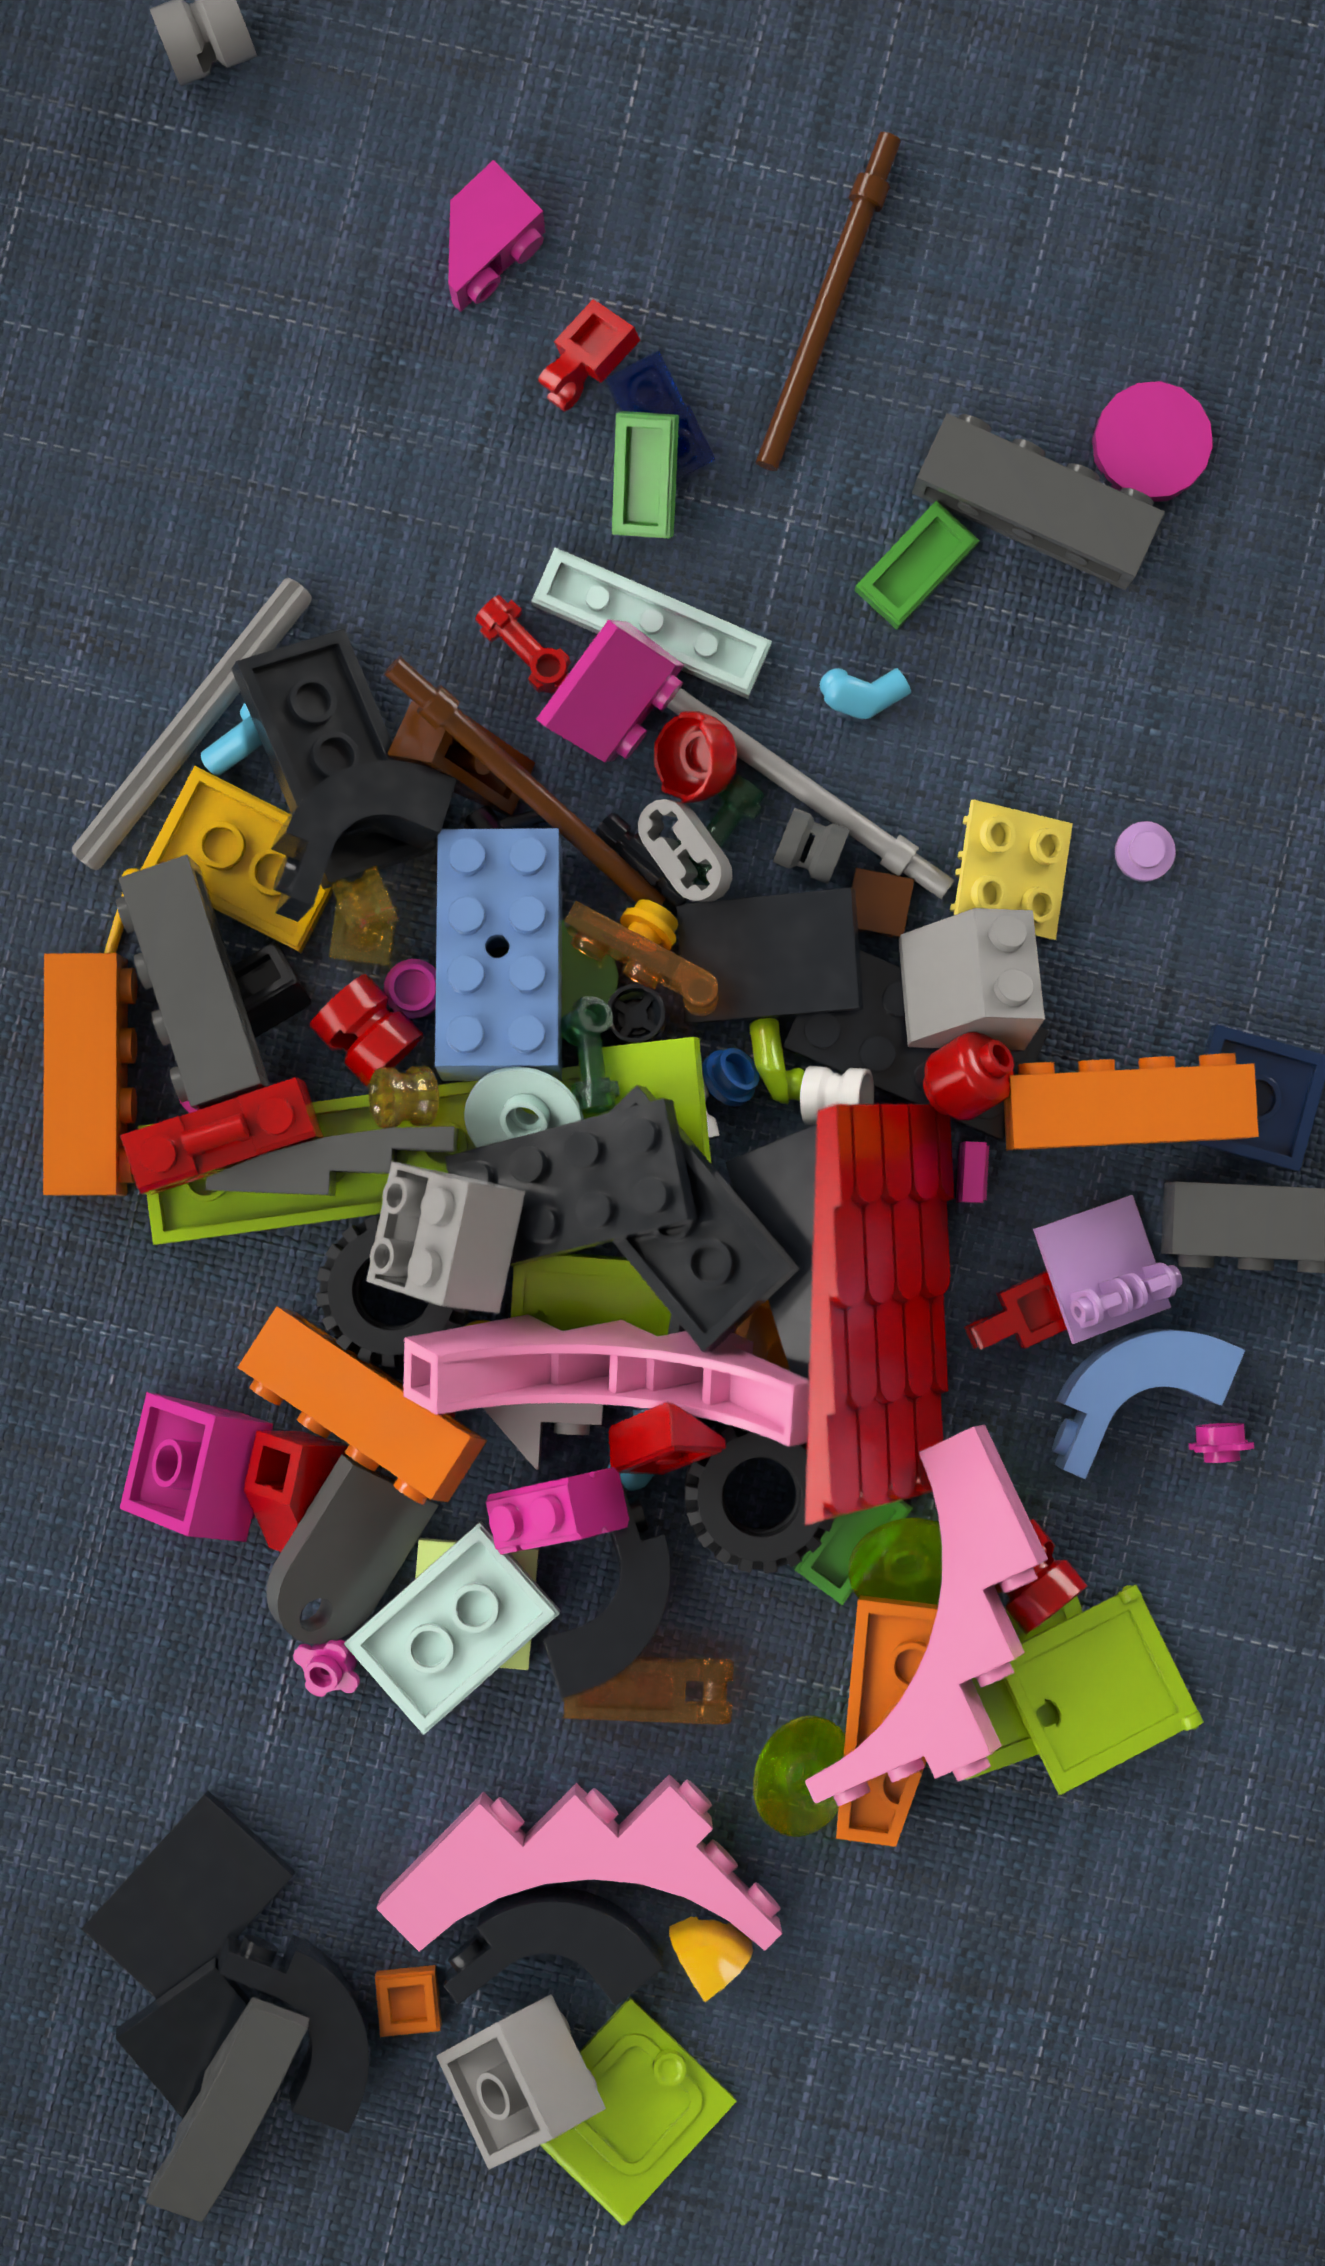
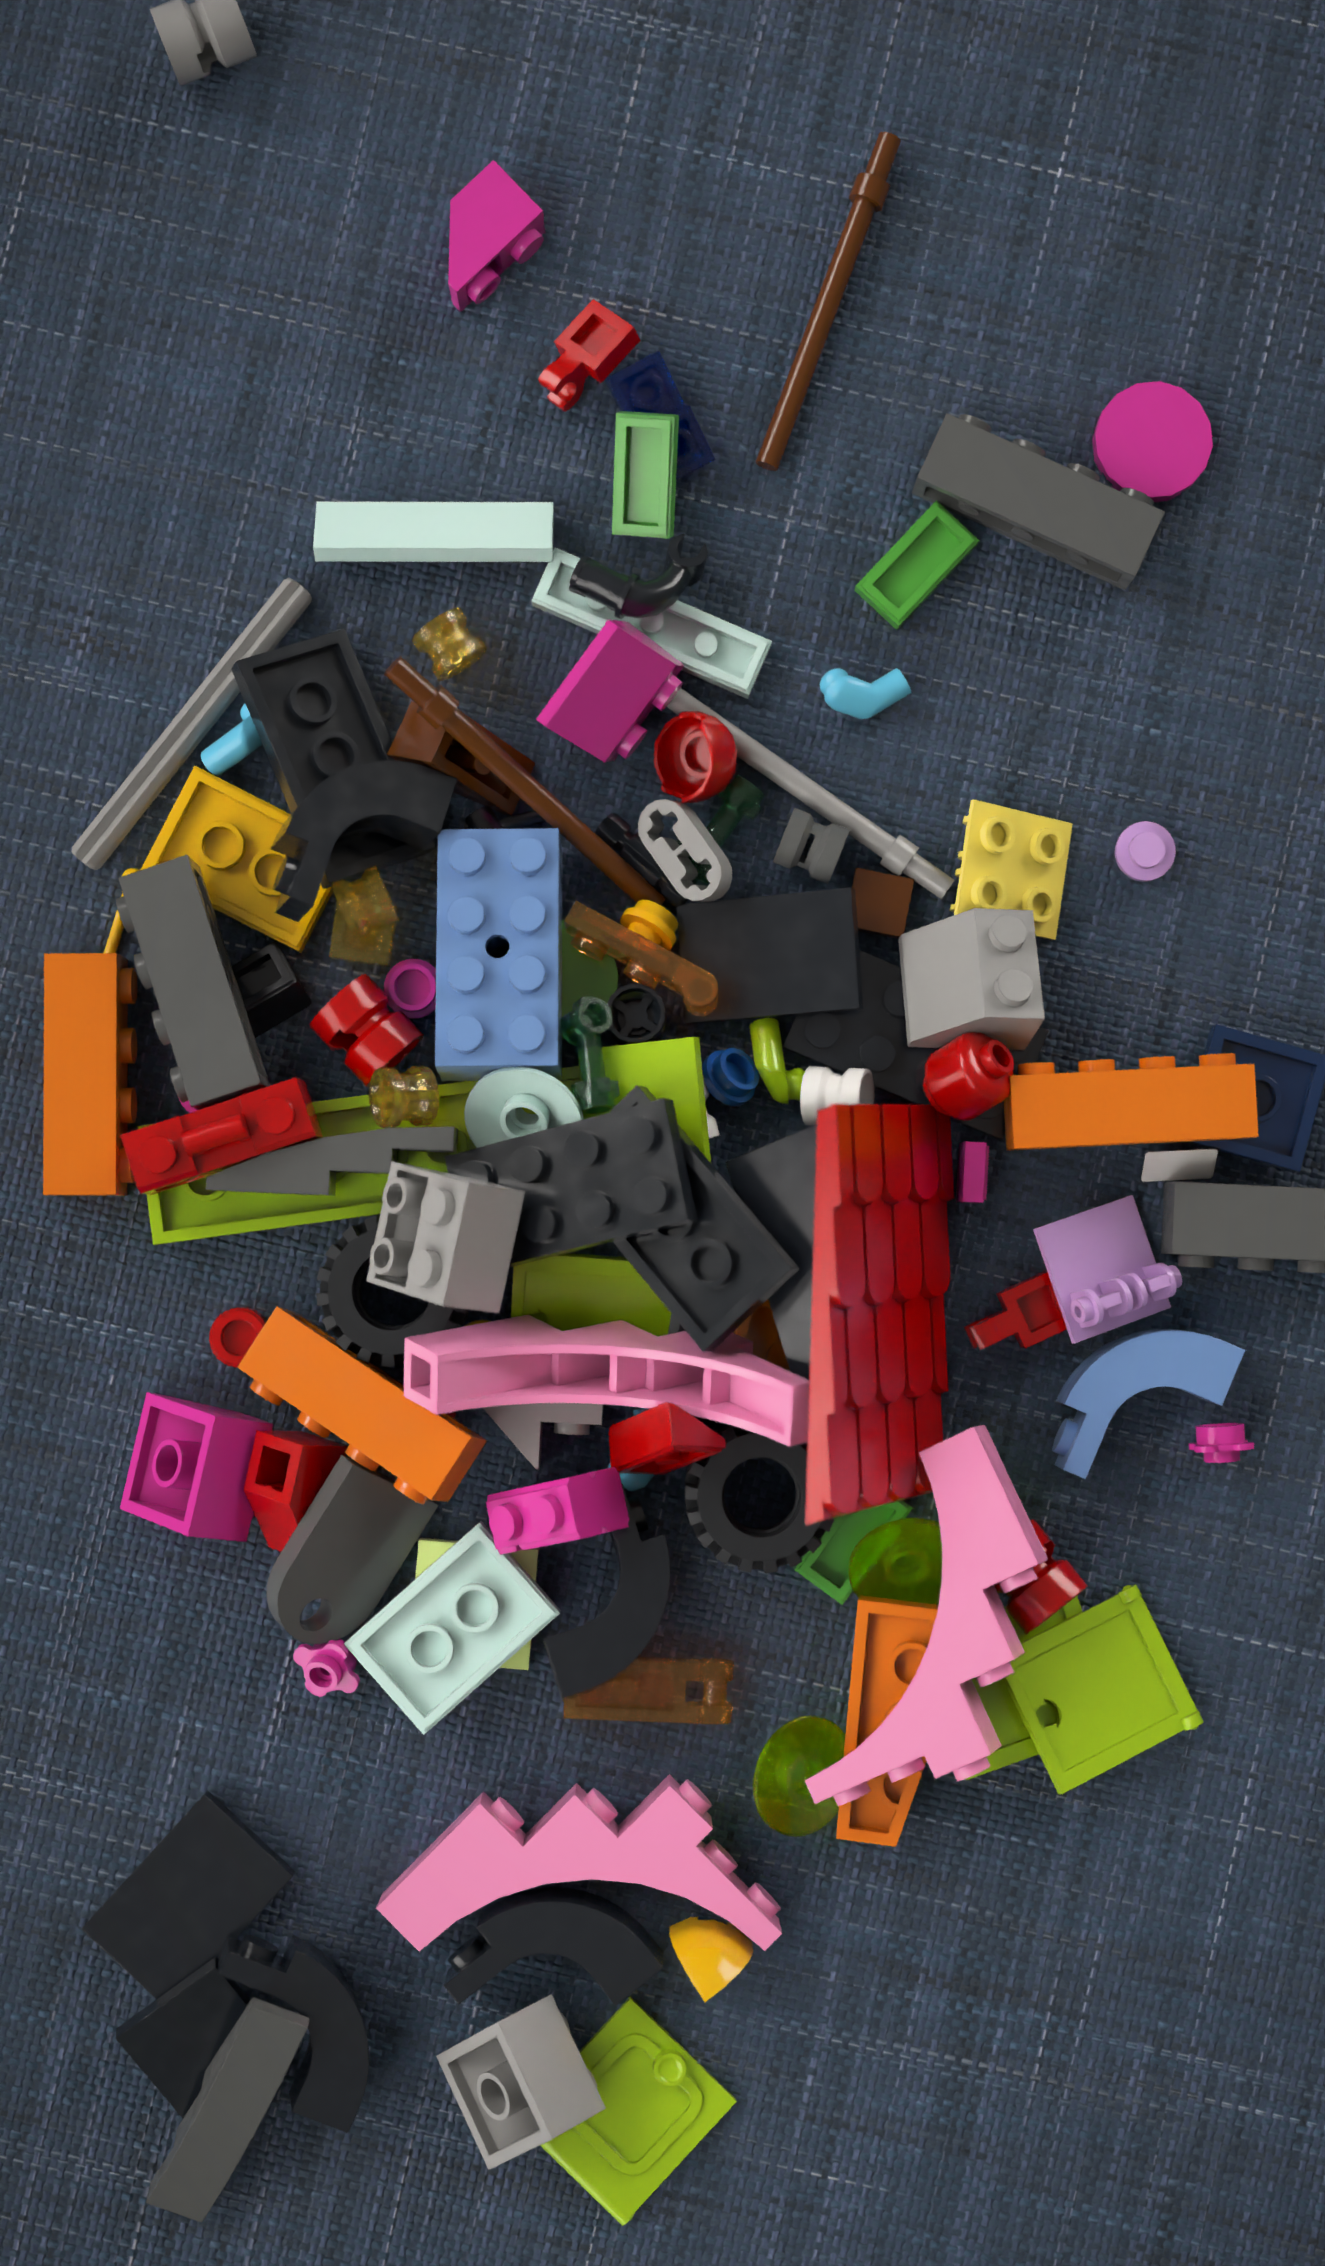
(234, 1334): none -> red tile
(408, 2001): orange tile -> none
(434, 532): none -> light aqua tile
(449, 644): none -> clear yellow wheel
(547, 665): red bar -> none
(632, 595): none -> black piece
(1179, 1165): none -> white sticker

